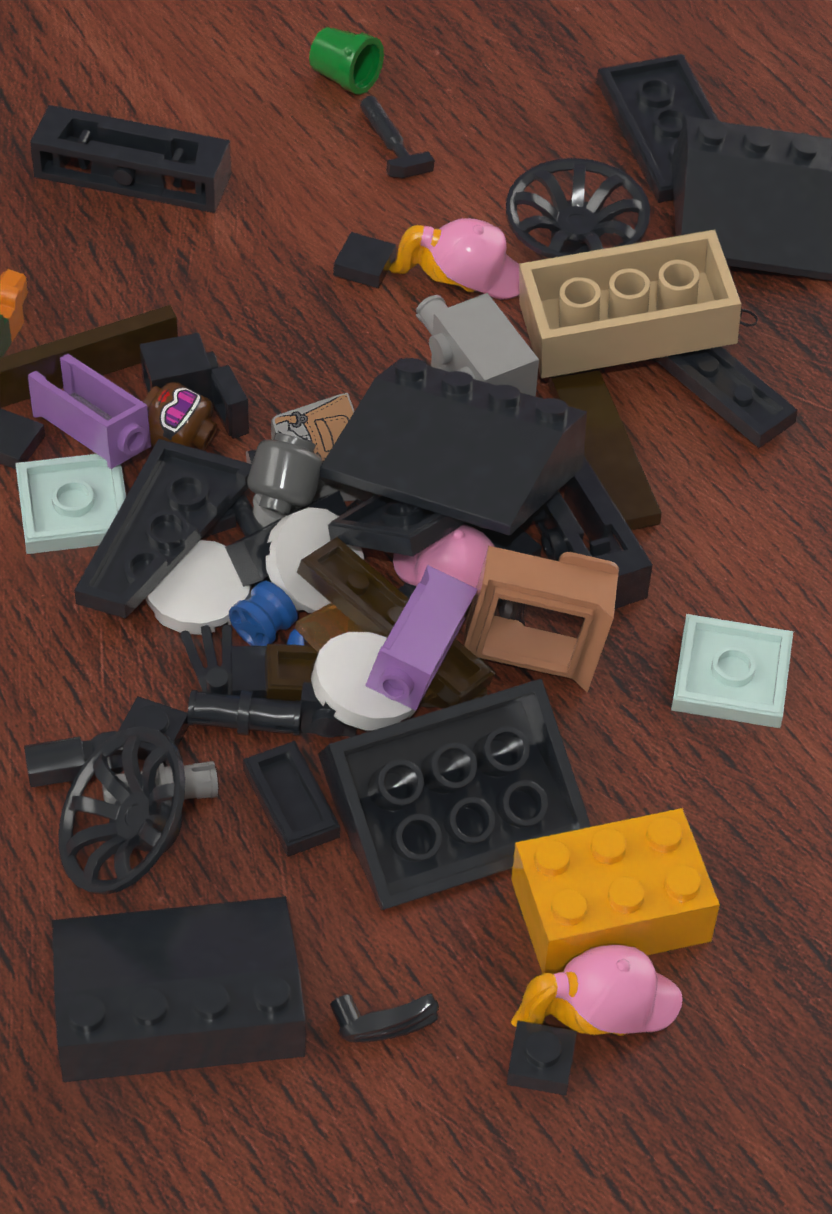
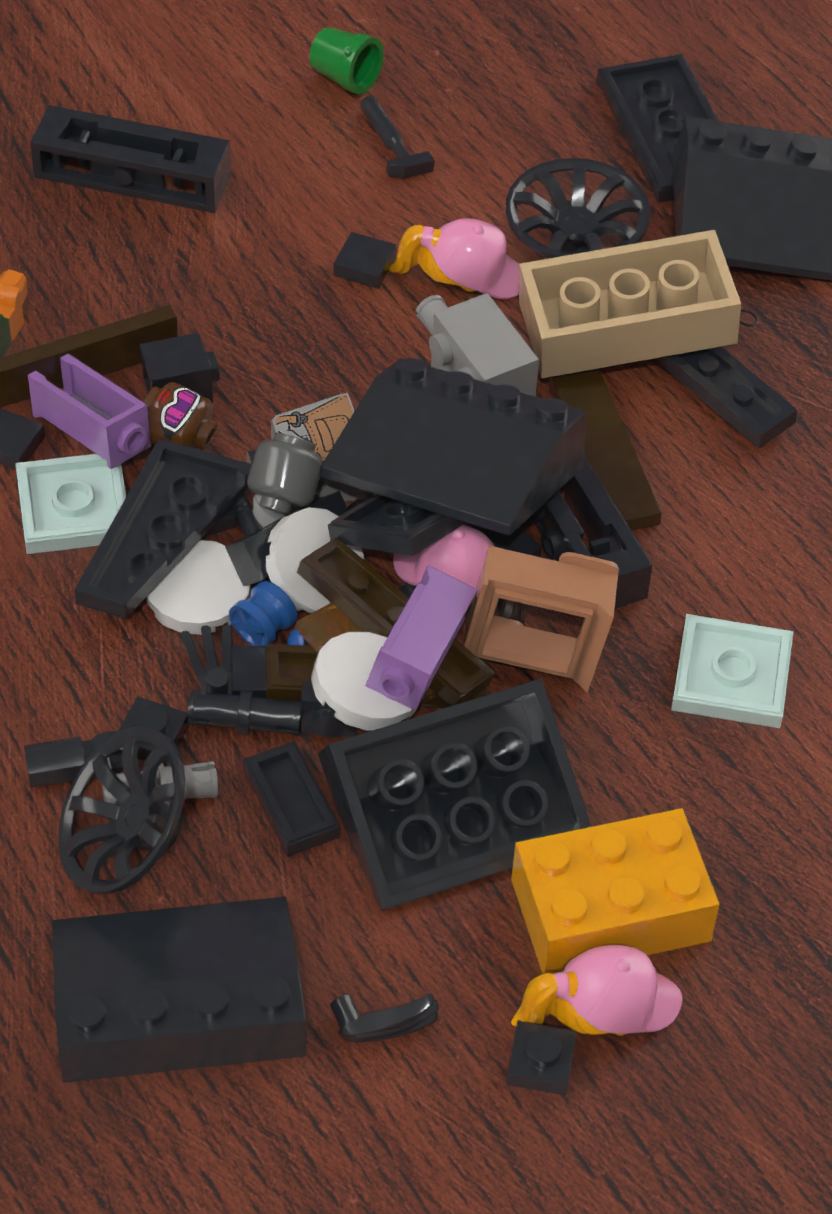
(229, 401): black tile -> none

